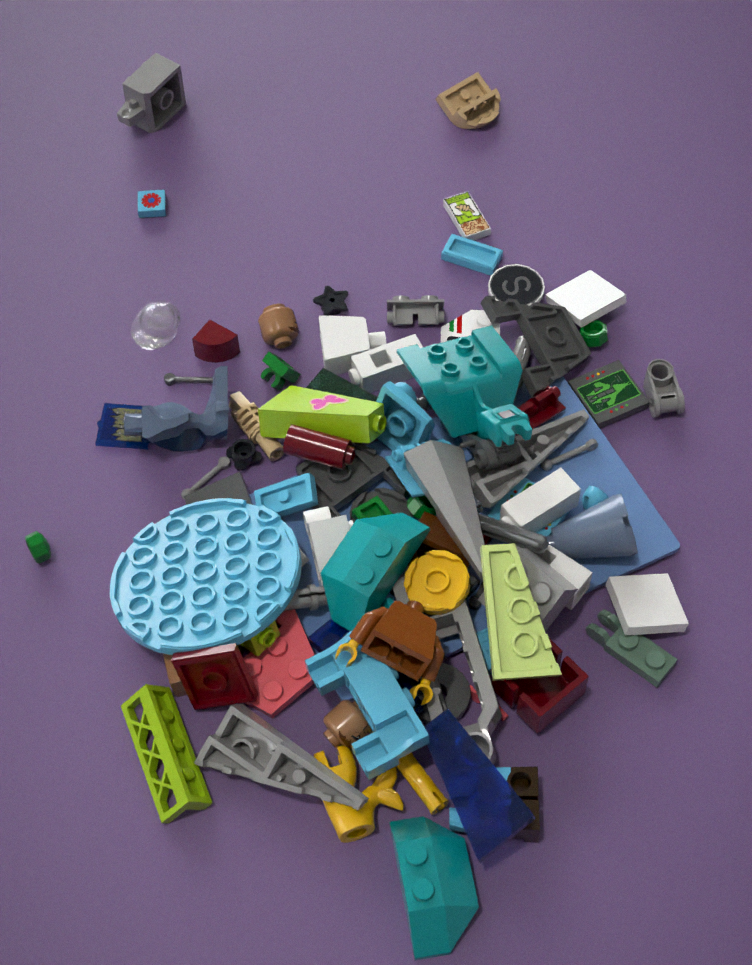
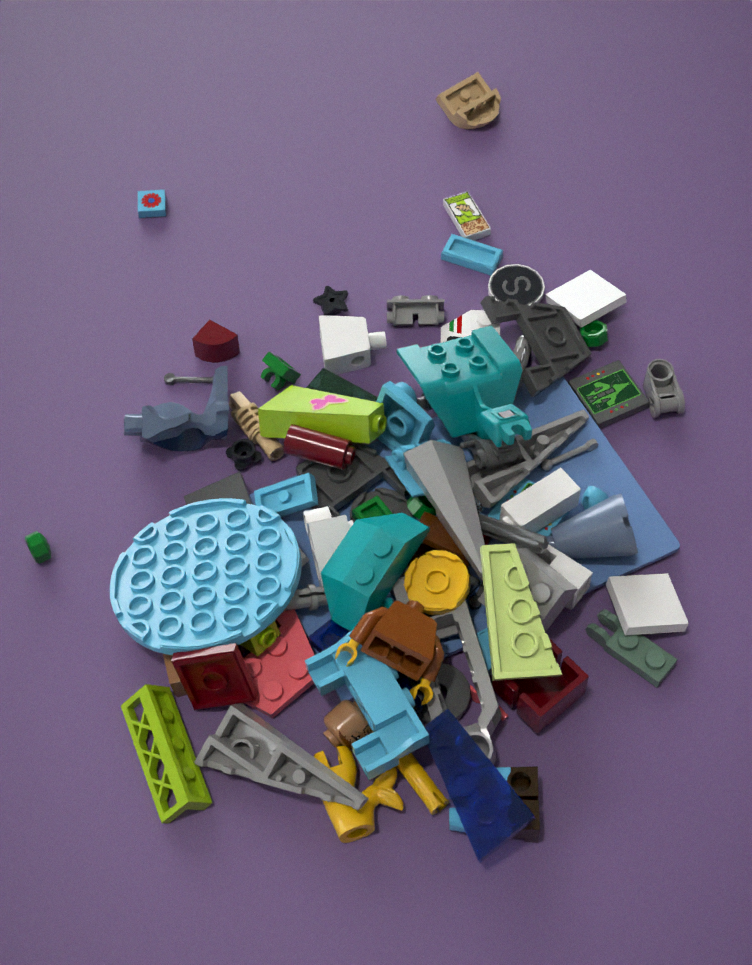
(112, 427): clear blue piece -> none
(152, 94): light grey hinge -> none
(155, 325): clear hat -> none
(223, 463): light grey hinge -> none
(278, 325): medium nougat head -> none
(381, 365): white brick -> none
(434, 884): teal wedge -> none
(543, 406): dark red hinge -> none

